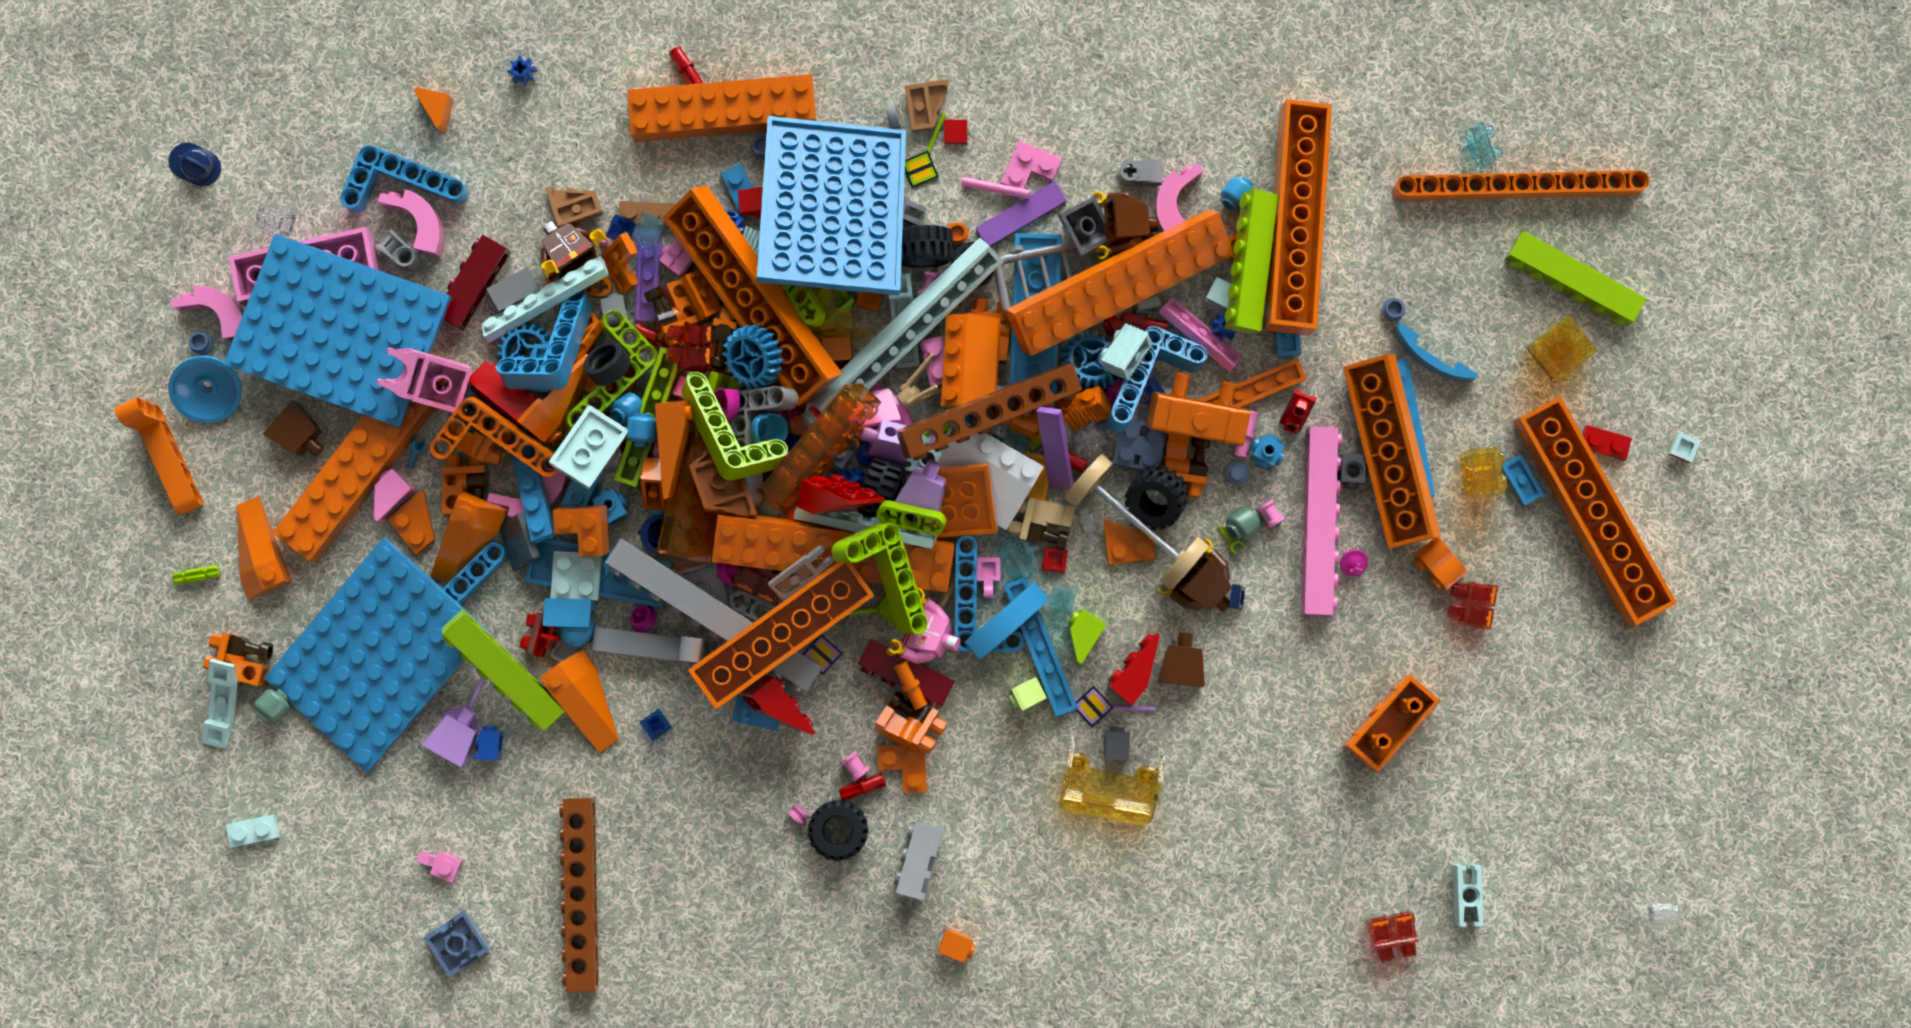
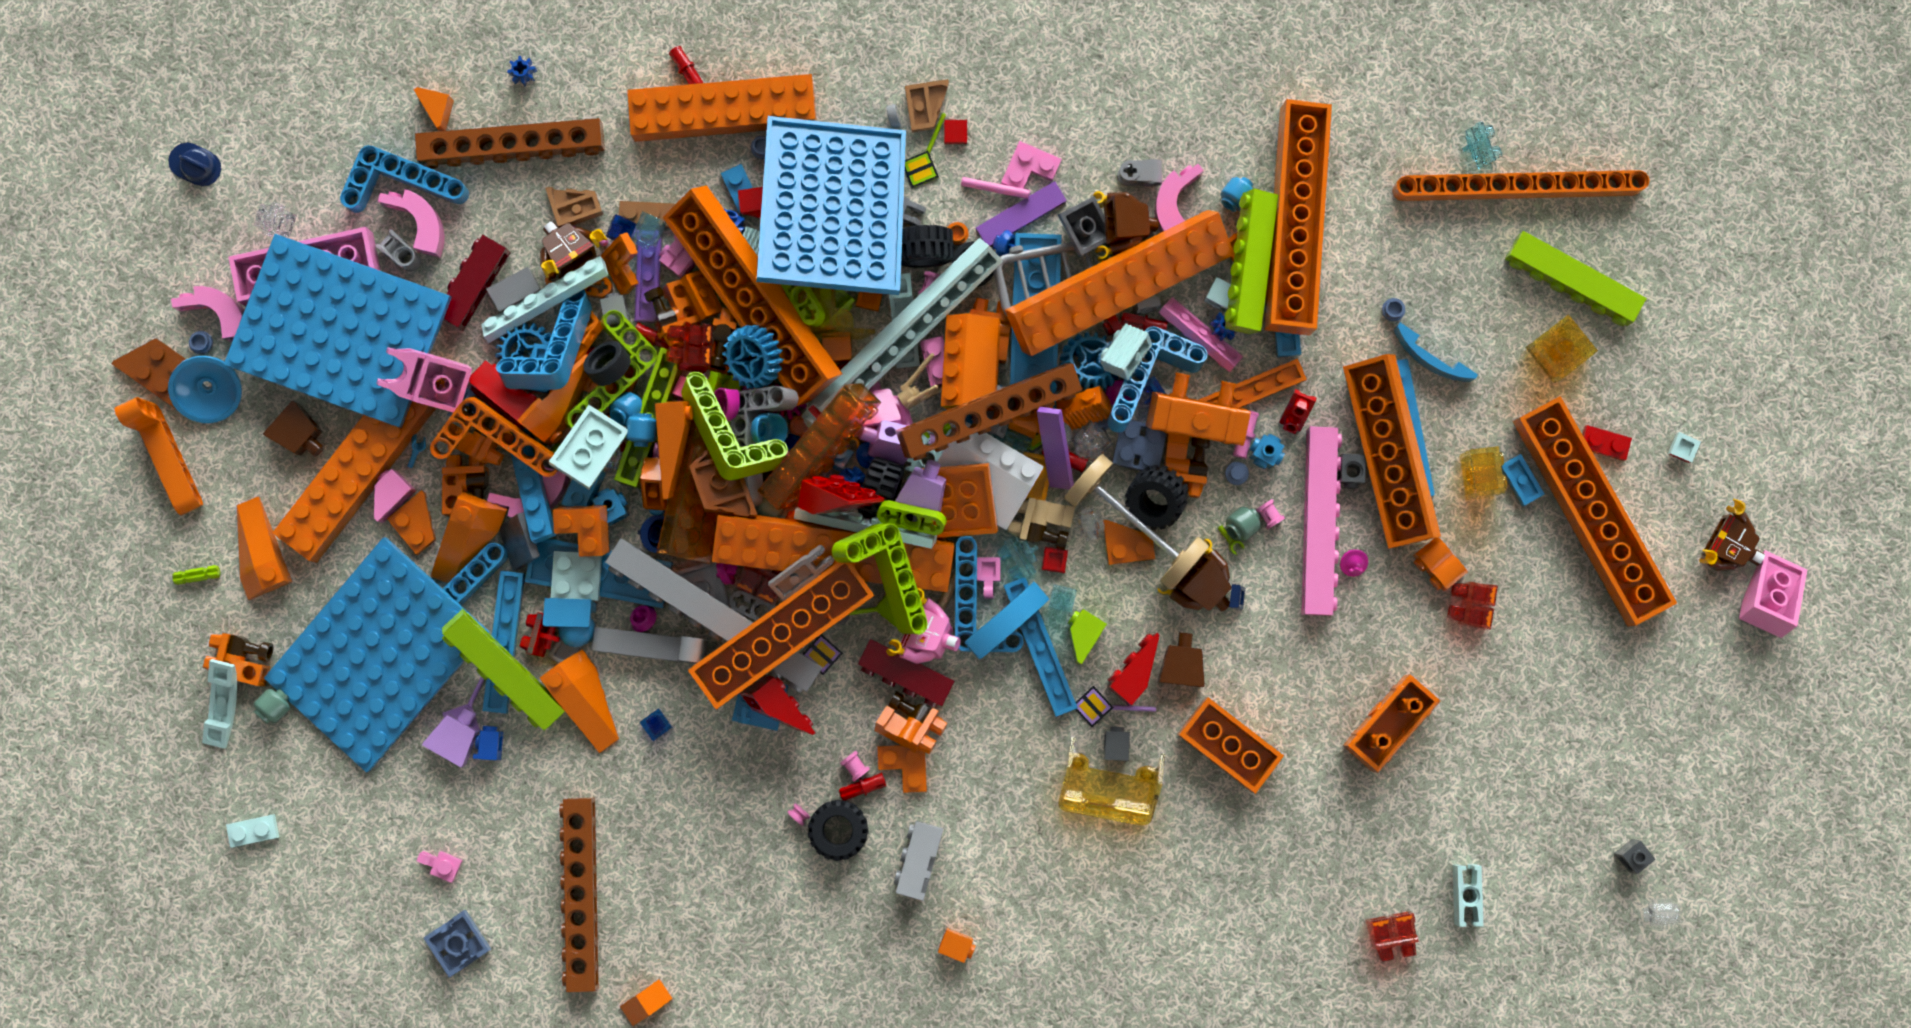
(151, 367): none -> dark orange wing
(429, 142): none -> dark orange brick
(505, 630): none -> dark azure plate
(646, 1002): none -> orange slope
(910, 685): orange pin -> none
(1004, 243): none -> blue hat
(1027, 694): yellowish green slope -> none
(1230, 745): none -> orange brick
(1634, 856): none -> dark grey brick
(1733, 541): none -> reddish brown torso
(1774, 595): none -> bright pink slope

